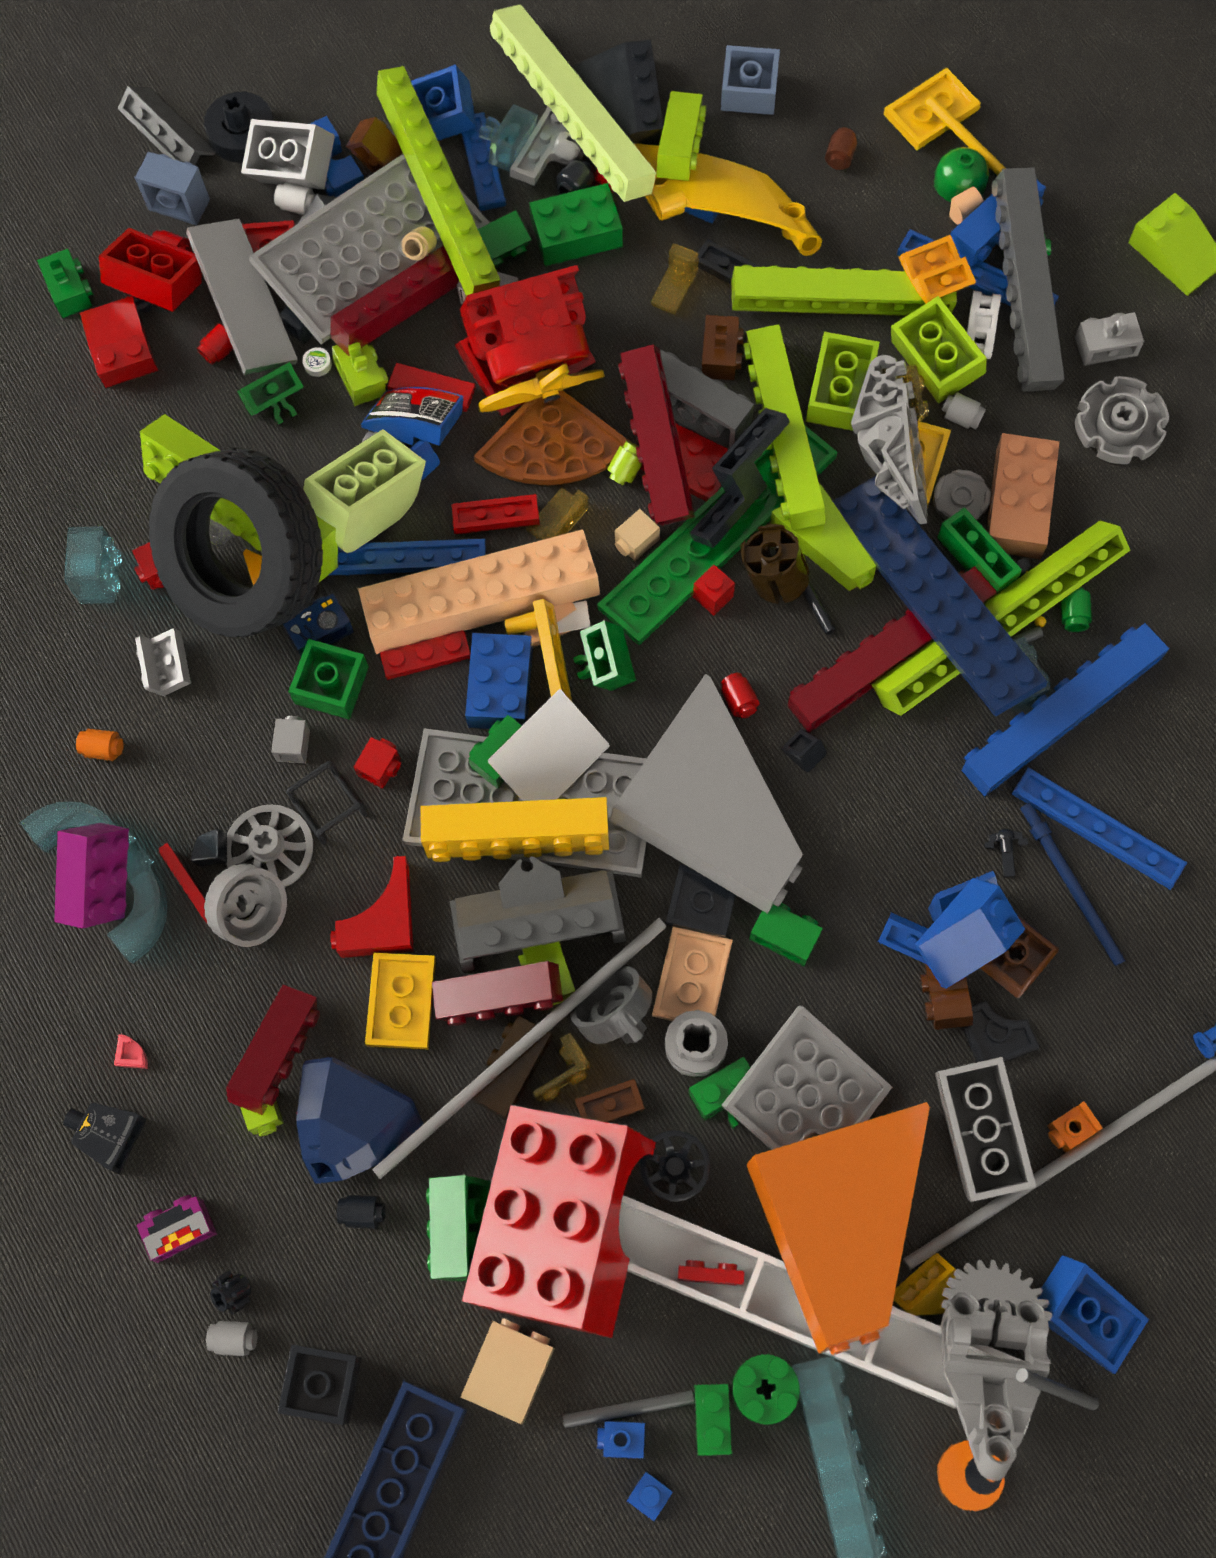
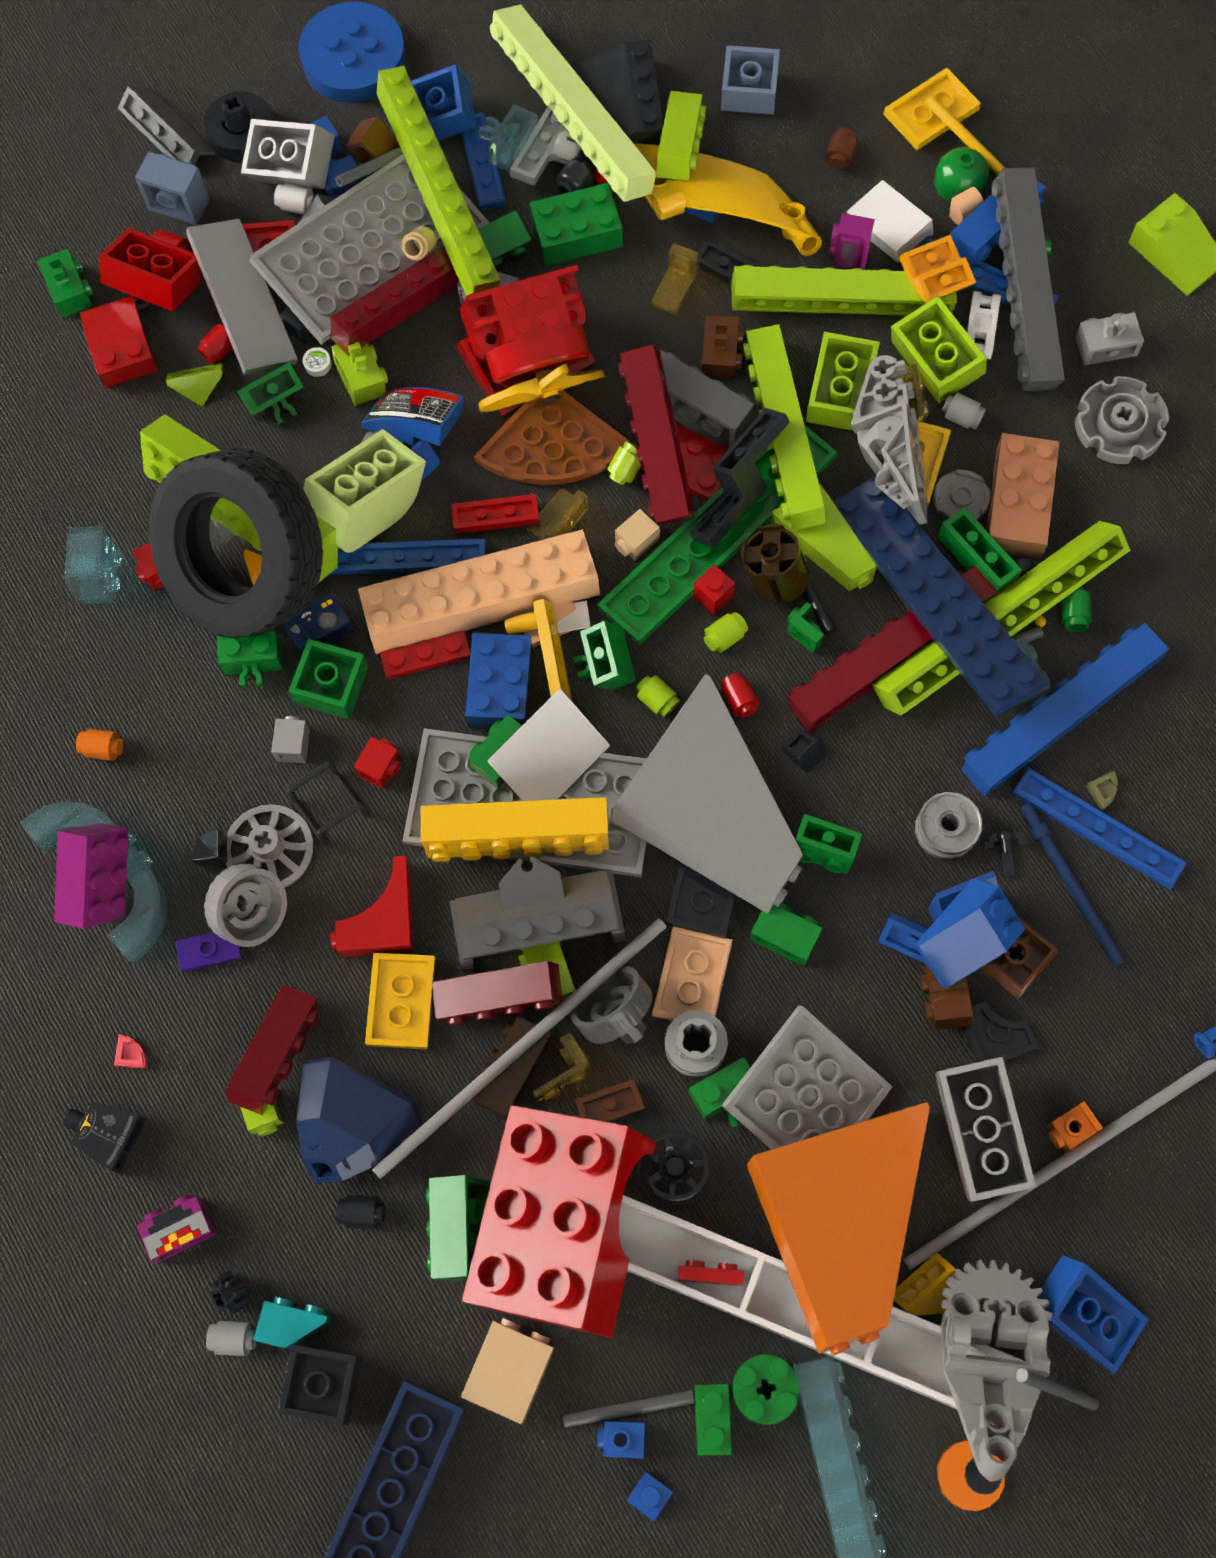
(163, 662): light grey bracket -> none
(183, 878): red tile -> none
(196, 382): none -> lime slope
(205, 952): none -> dark purple plate
(250, 655): none -> green brick
(288, 1326): none -> teal slope
(347, 48): none -> blue brick
(367, 167): none -> dark grey piece
(410, 376): red tile -> none
(657, 695): none -> lime brick
(725, 632): none -> lime brick
(804, 632): none -> green bracket
(827, 844): none -> green brick
(851, 241): none -> magenta window
(897, 222): none -> white container
(958, 811): none -> light grey wheel
(1103, 789): none -> olive tile

